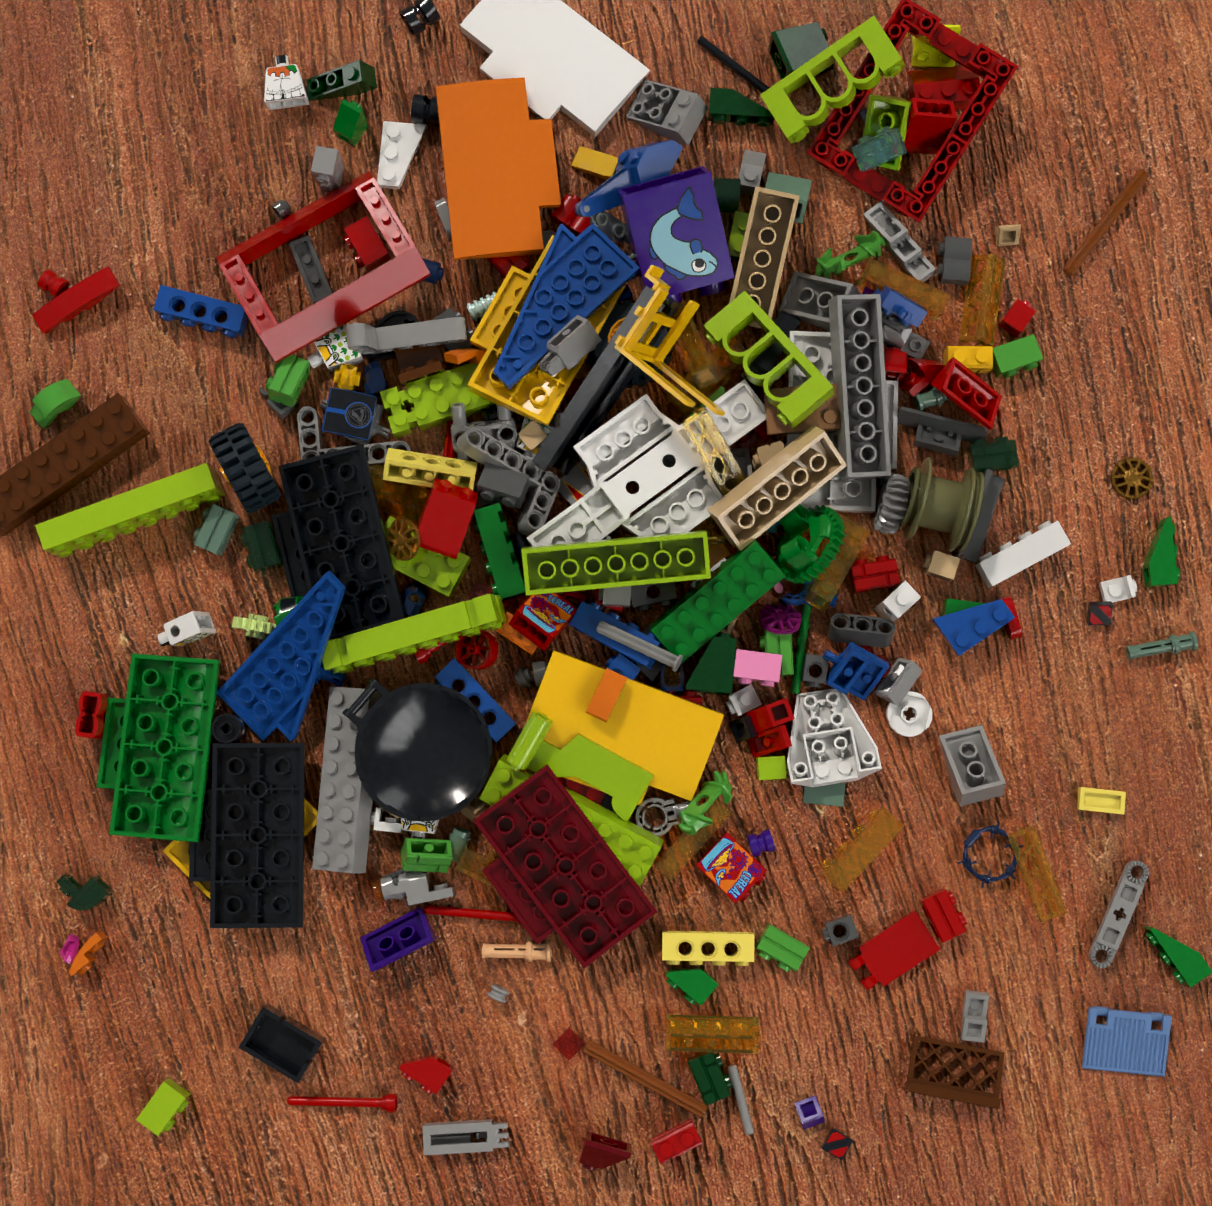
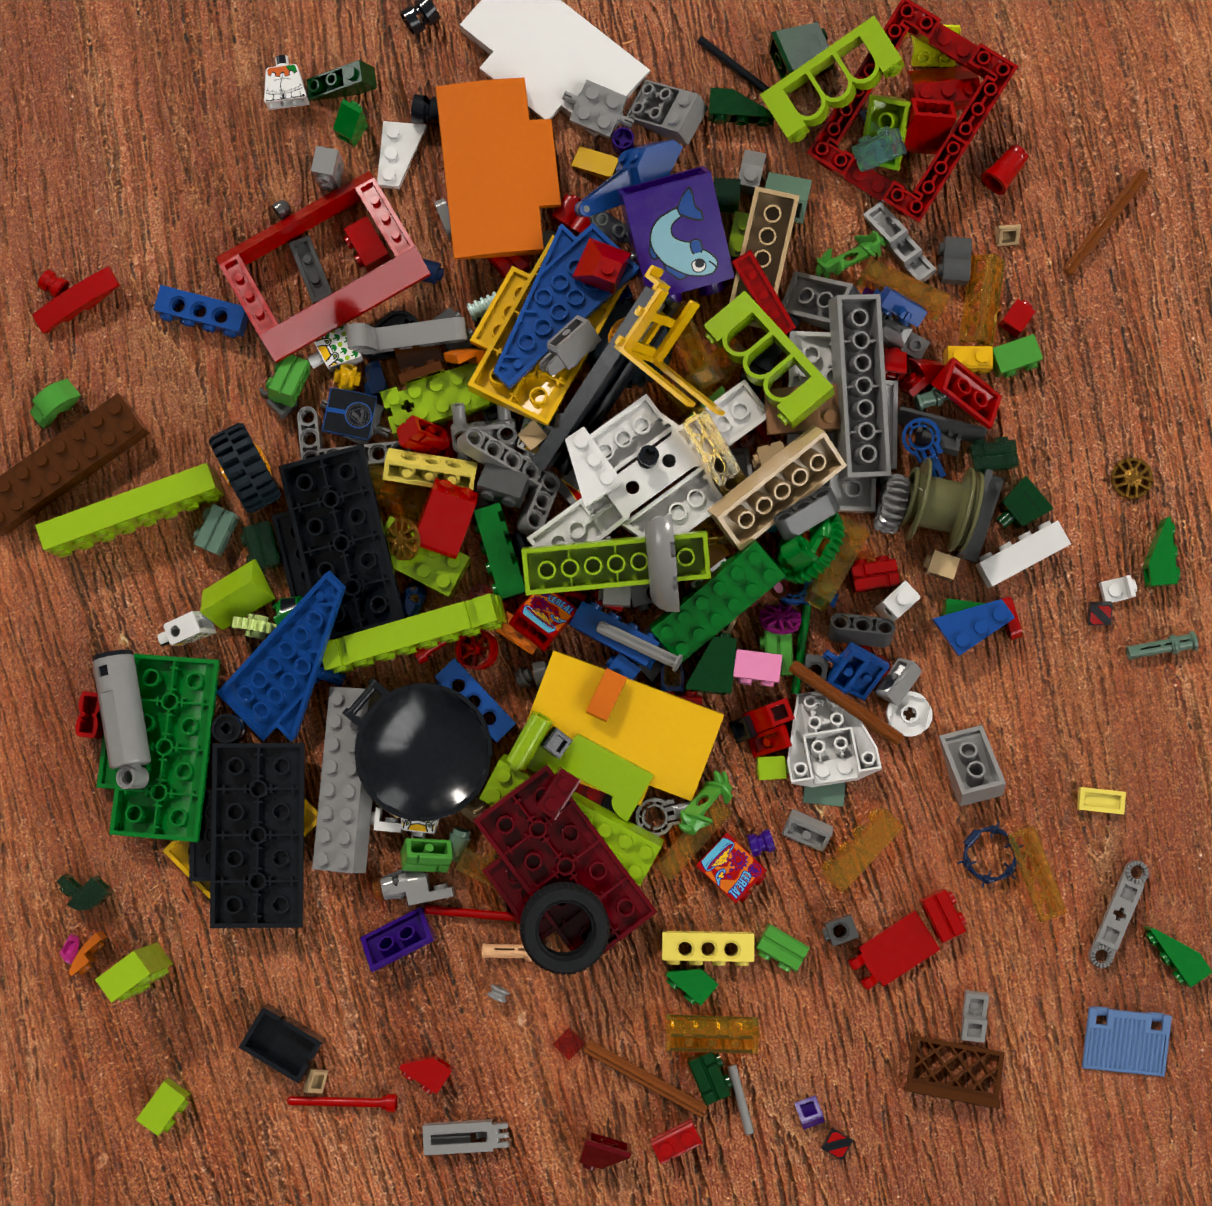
(122, 717): none -> light grey piece
(134, 973): none -> lime brick
(236, 595): none -> lime slope
(315, 1081): none -> tan slope
(422, 436): none -> red brick
(556, 742): none -> tile
(557, 793): none -> dark red brick
(574, 960): none -> black tyre
(591, 467): none -> white wing
(598, 109): none -> light grey plate
(601, 265): none -> red slope
(622, 135): none -> dark purple wheel
(644, 463): none -> black bush
(661, 566): none -> light grey brick
(743, 701): white bracket -> none
(762, 290): none -> red tile
(806, 513): none -> dark grey beam
(807, 830): none -> light grey slope
(846, 702): none -> dark orange axle
(936, 464): none -> blue pin
(1004, 170): none -> red plant
(1022, 505): none -> dark green torso

